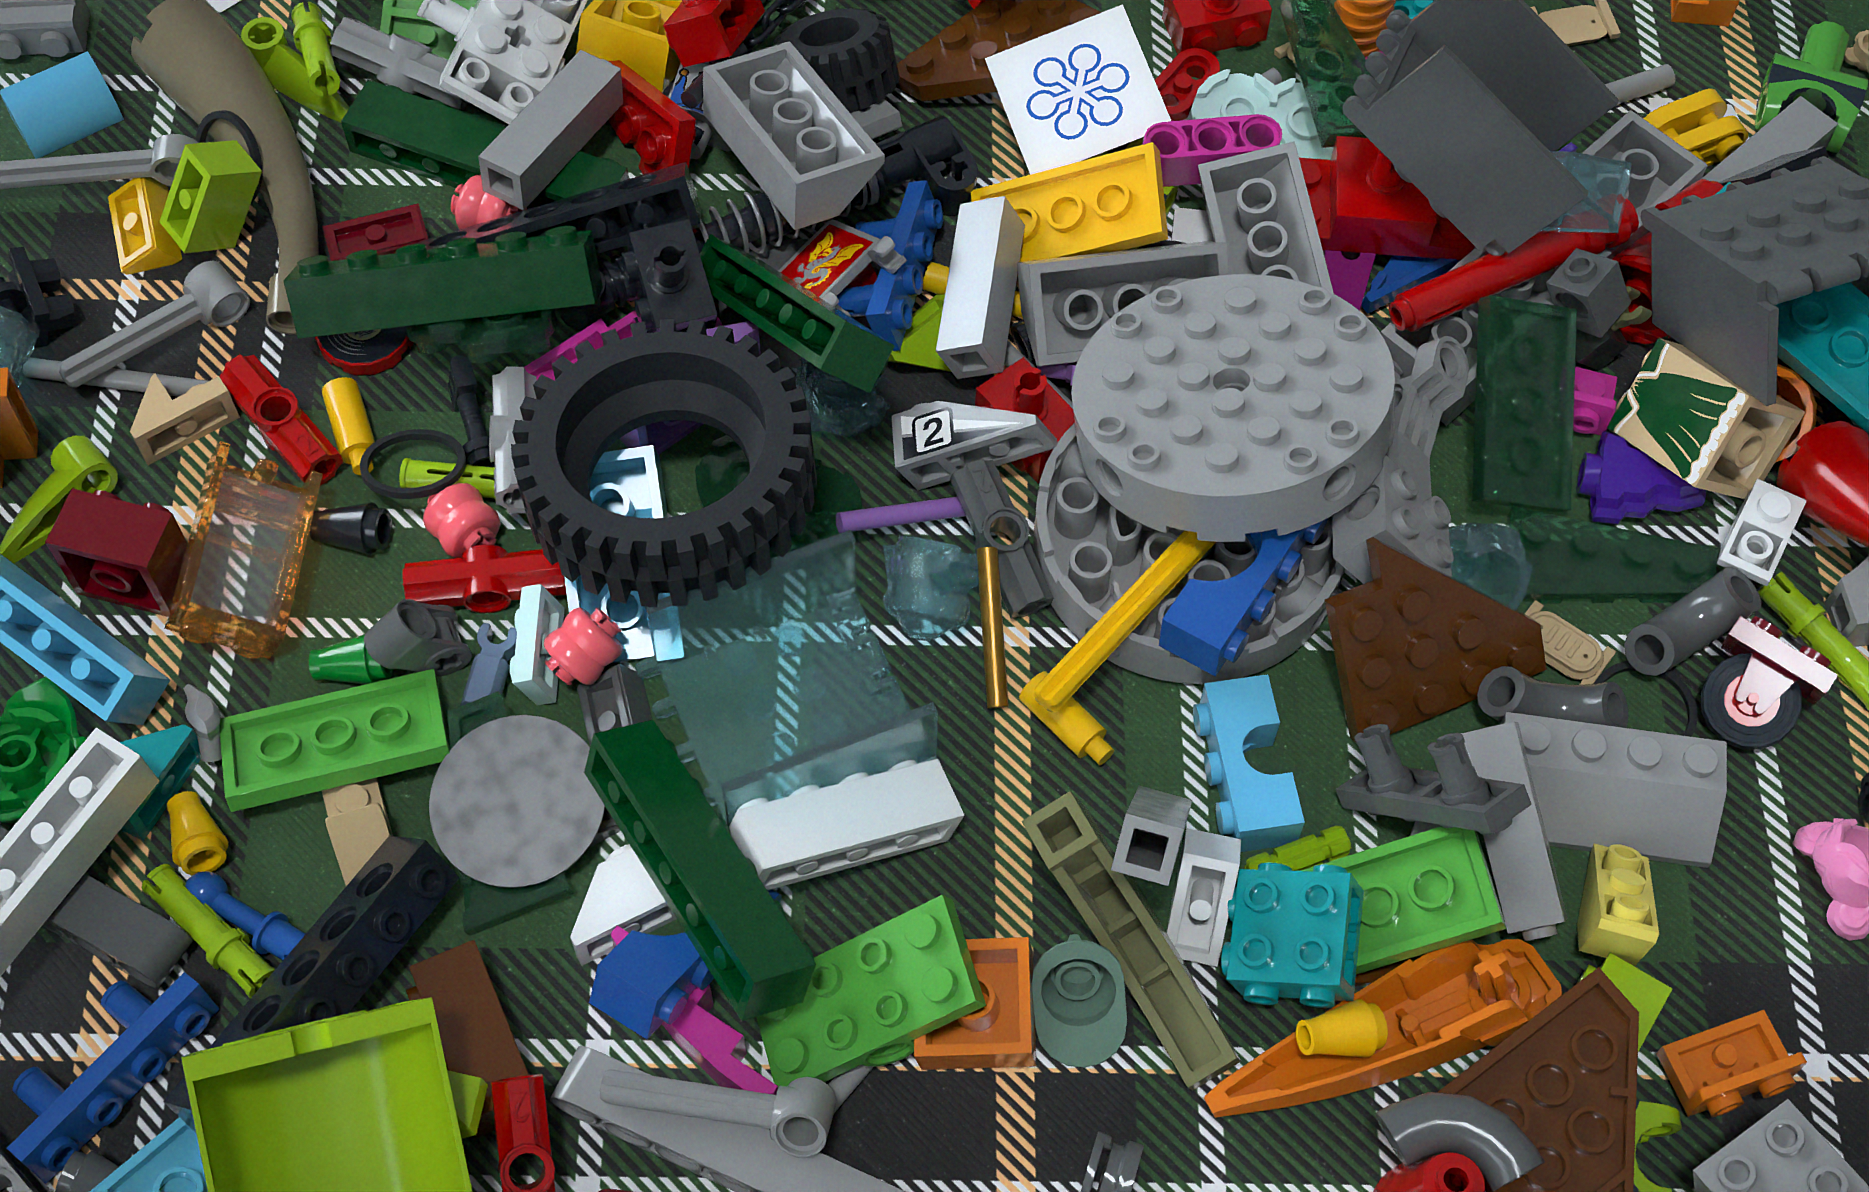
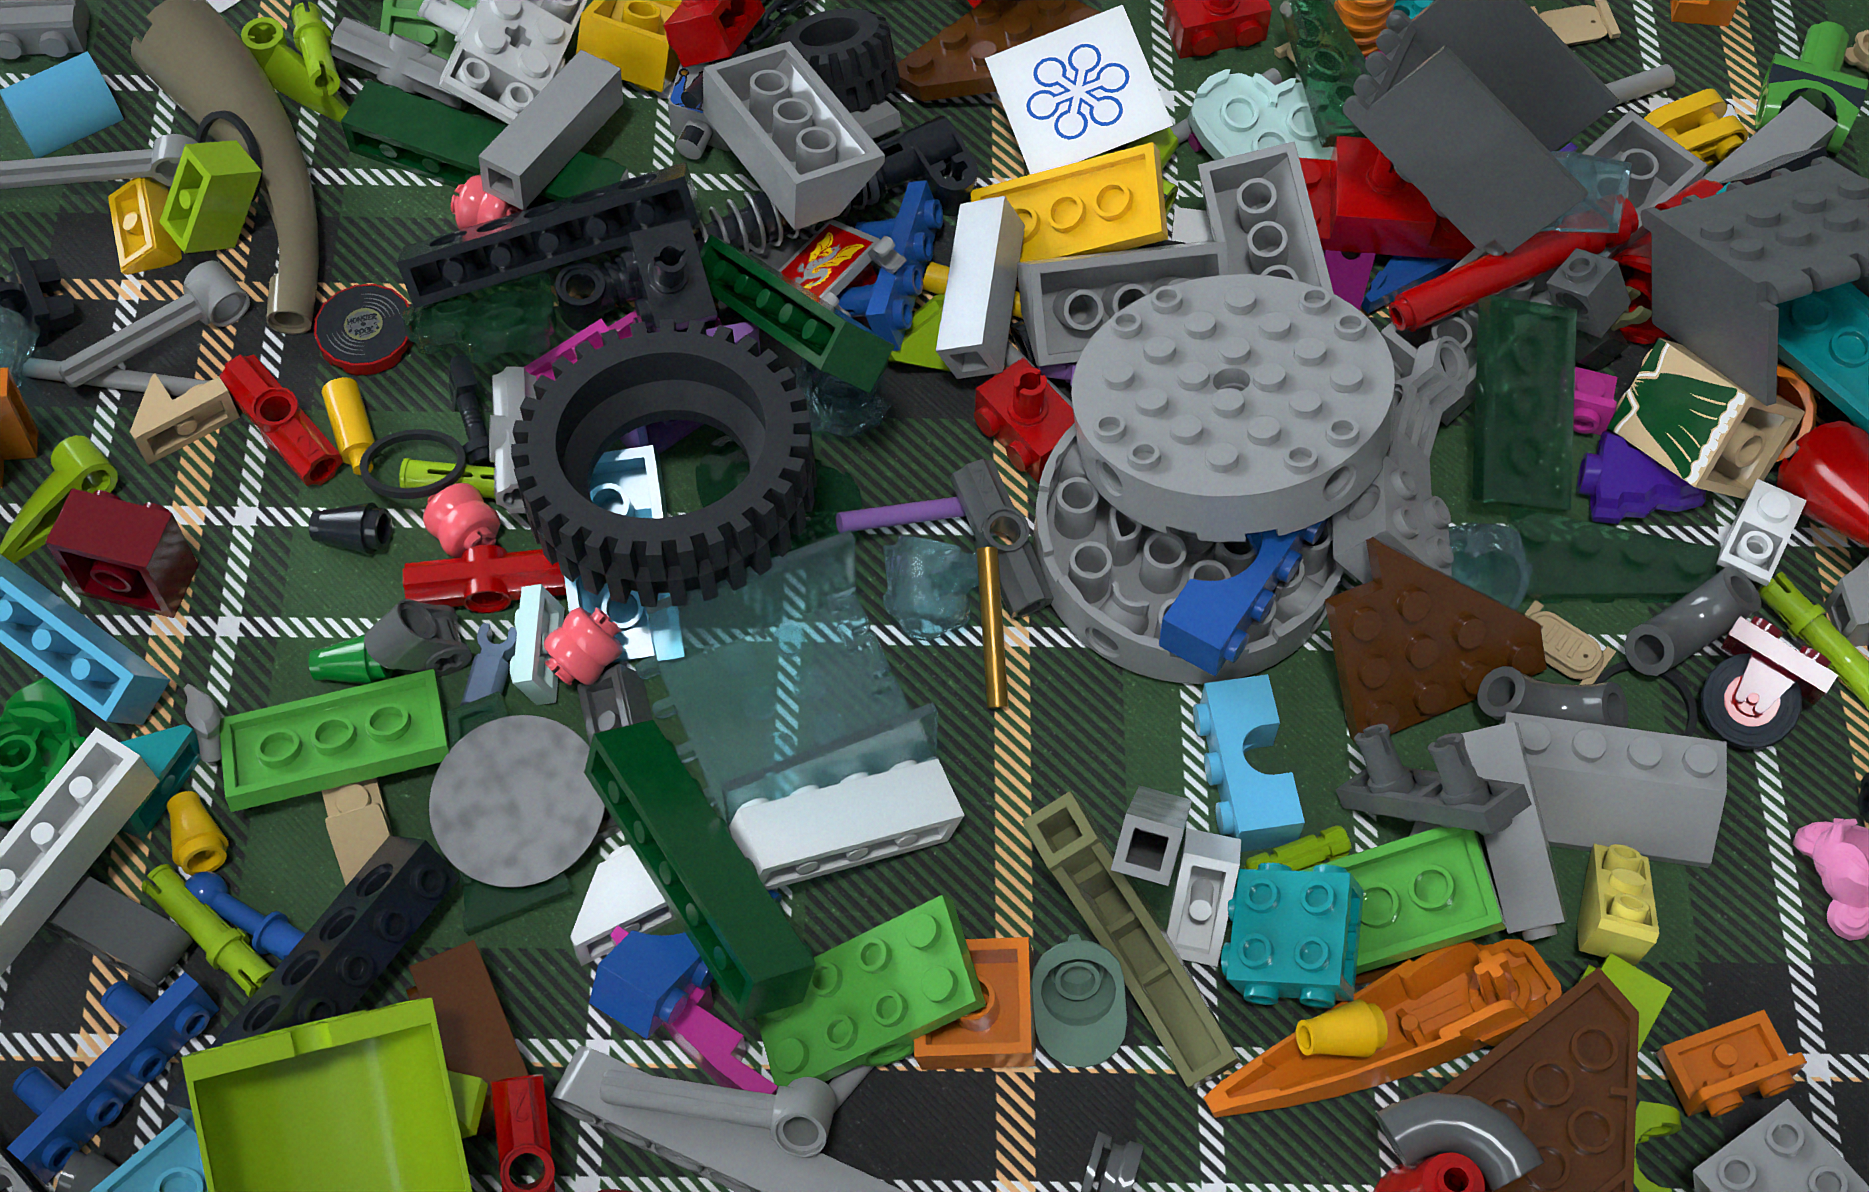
(243, 557): door -> none
(377, 232): dark red plate -> none
(444, 283): dark green brick -> none
(652, 123): red wing -> none
(945, 436): light grey slope -> none
(1070, 724): yellow cylinder -> none
(1120, 620): yellow axle -> none
(1176, 80): red plate -> none
(1199, 141): dark pink beam -> none

